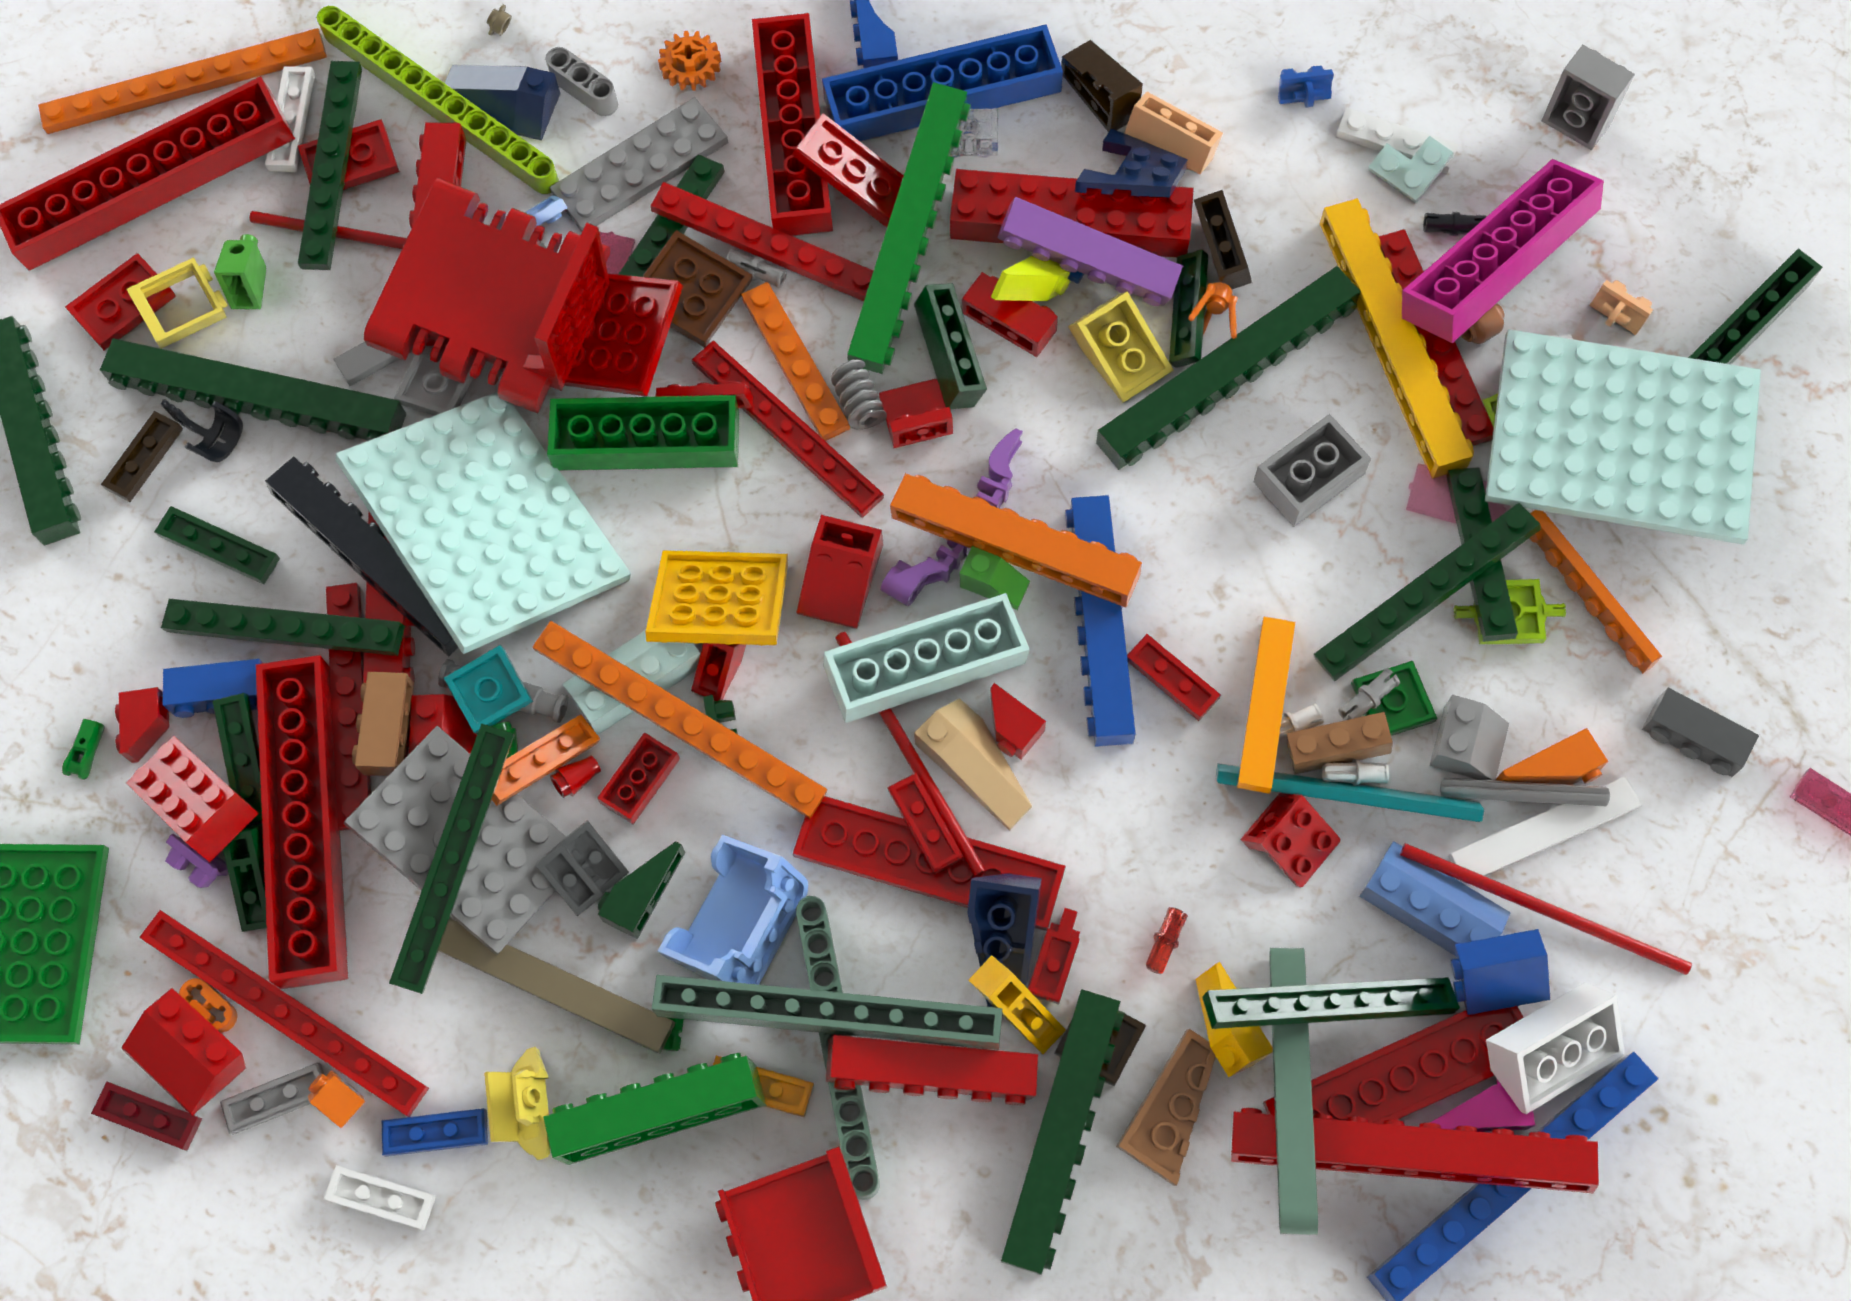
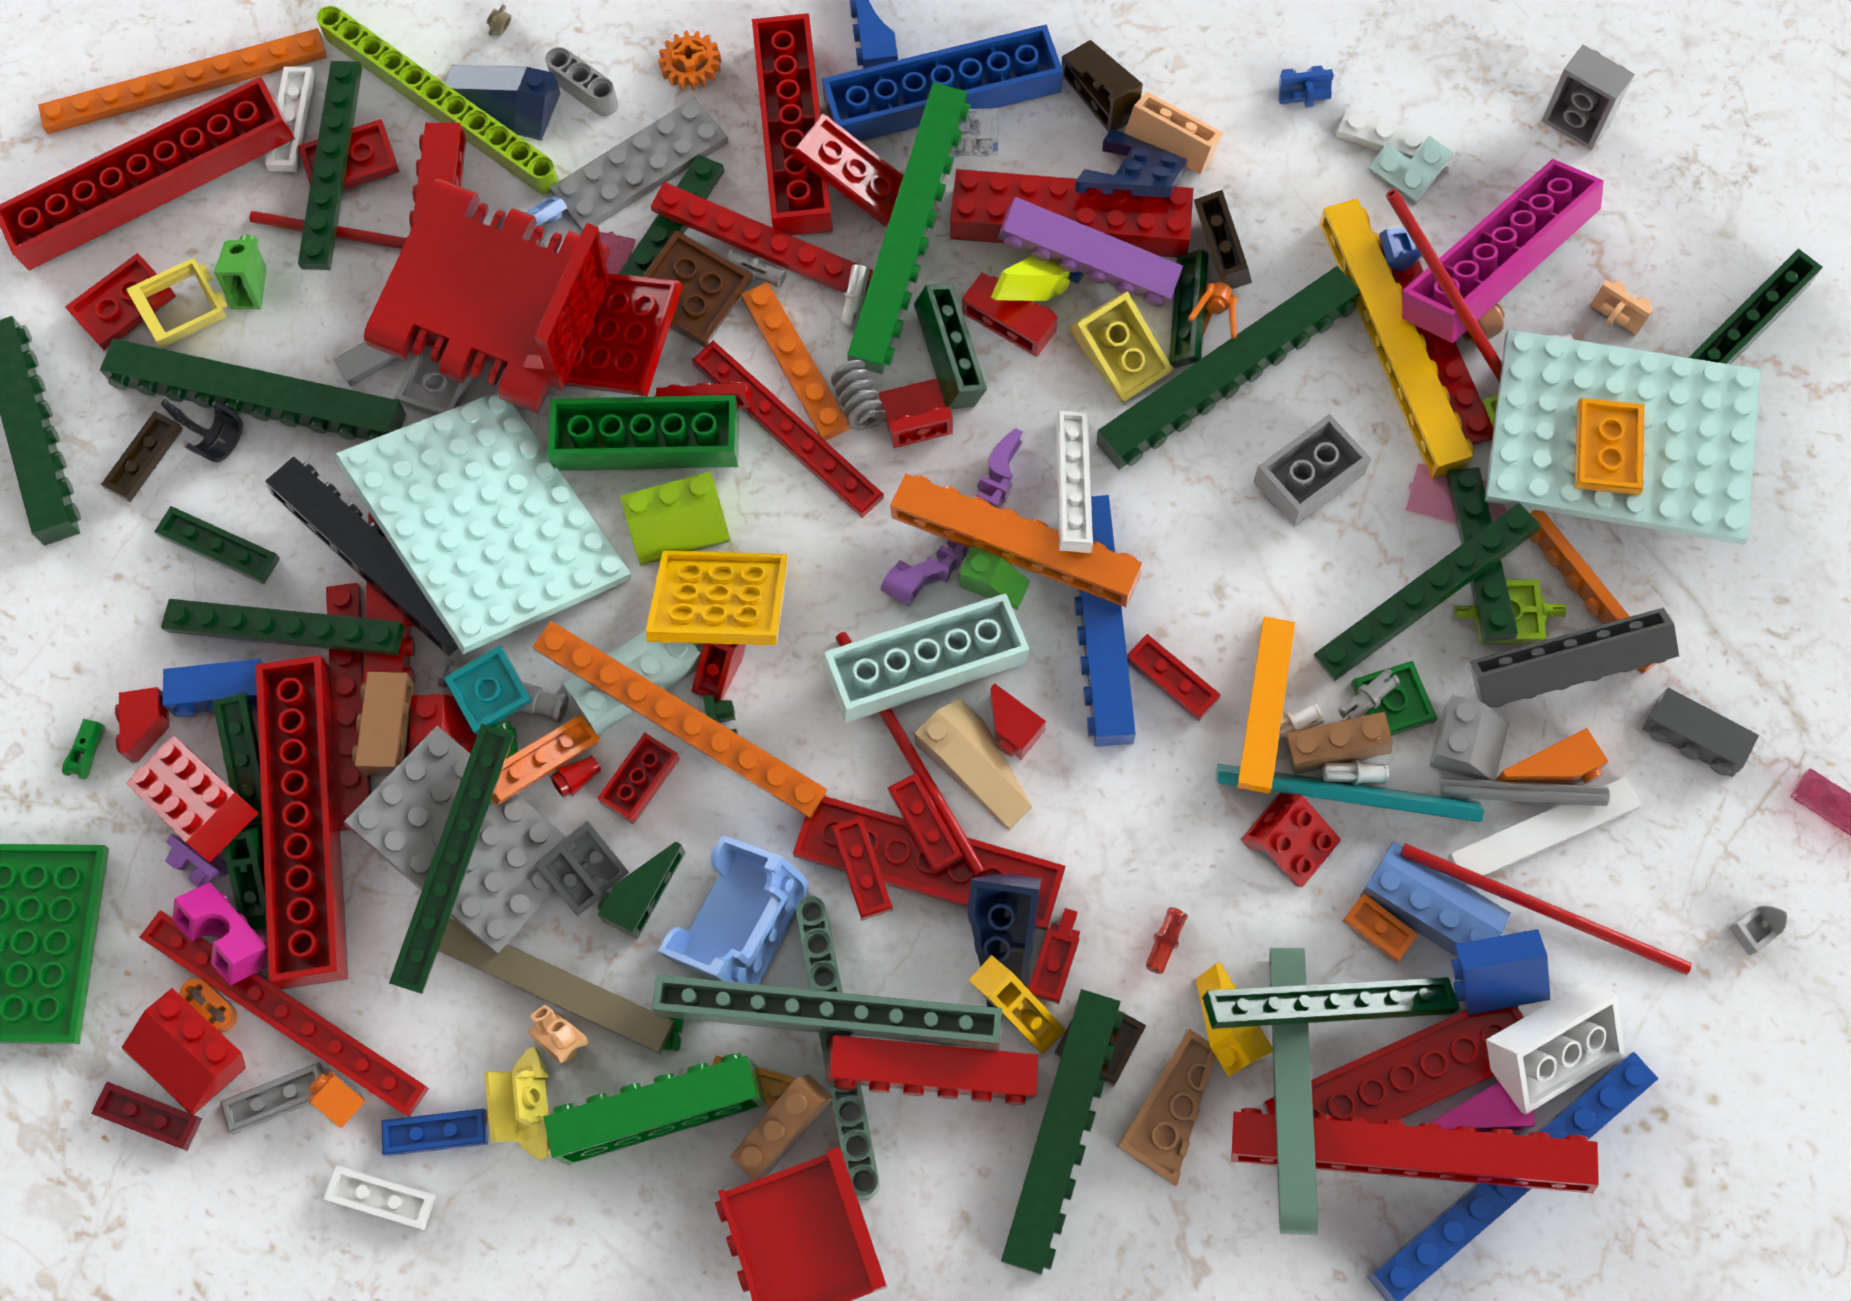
(208, 913): none -> dark pink arch
(556, 1034): none -> light nougat hips
(675, 517): none -> lime slope
(781, 1127): none -> medium nougat brick
(840, 571): red slope -> none
(855, 294): none -> white axle
(862, 868): none -> red tile
(1073, 482): none -> white tile
(1380, 928): none -> orange plate
(1399, 248): none -> blue plate
(1444, 281): none -> red piece
(1450, 223): black pin -> none
(1575, 658): none -> dark grey brick
(1609, 446): none -> light orange tile
(1759, 927): none -> light grey plate

